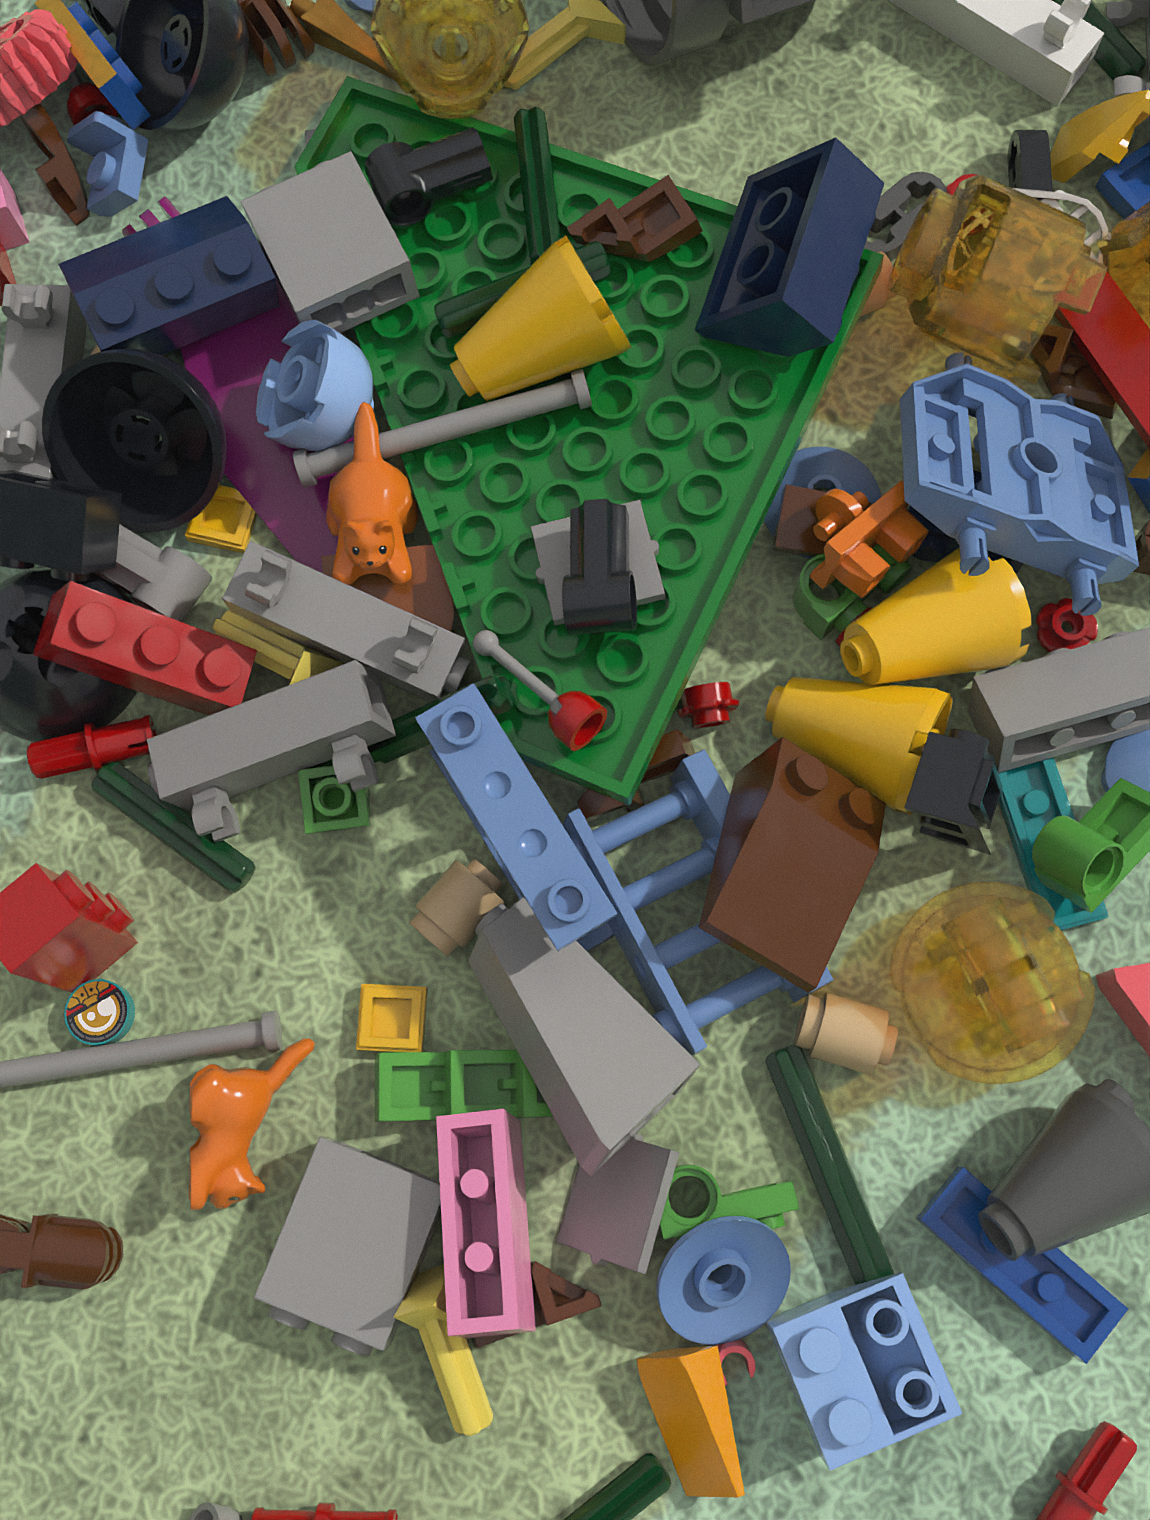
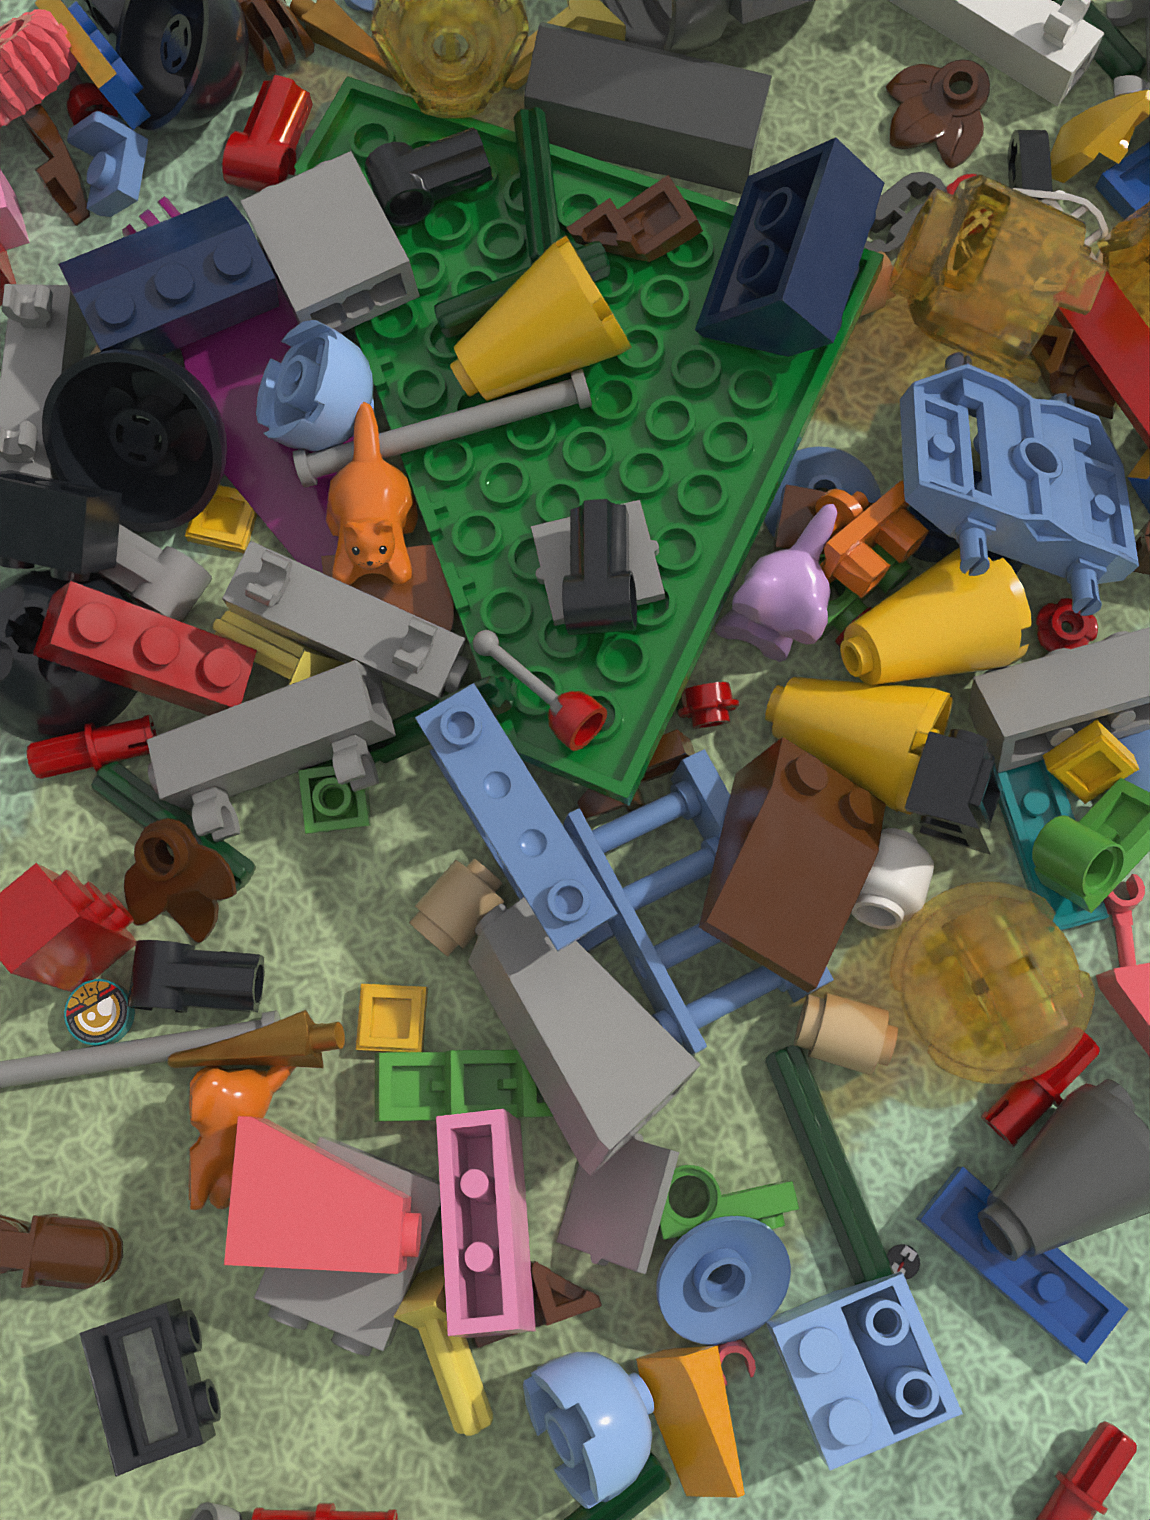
(150, 1385): none -> black window
(180, 884): none -> reddish brown plate
(184, 978): none -> black piece
(268, 144): none -> red piece
(288, 1042): none -> pearl gold piece
(312, 1208): none -> coral slope
(594, 1422): none -> light blue cylinder
(647, 106): none -> dark grey slope
(784, 594): none -> lavender animal
(896, 881): none -> white head
(904, 1260): none -> black piece
(936, 113): none -> reddish brown plate
(1032, 1097): none -> red axle
(1090, 761): none -> yellow tile
(1122, 918): none -> coral hand

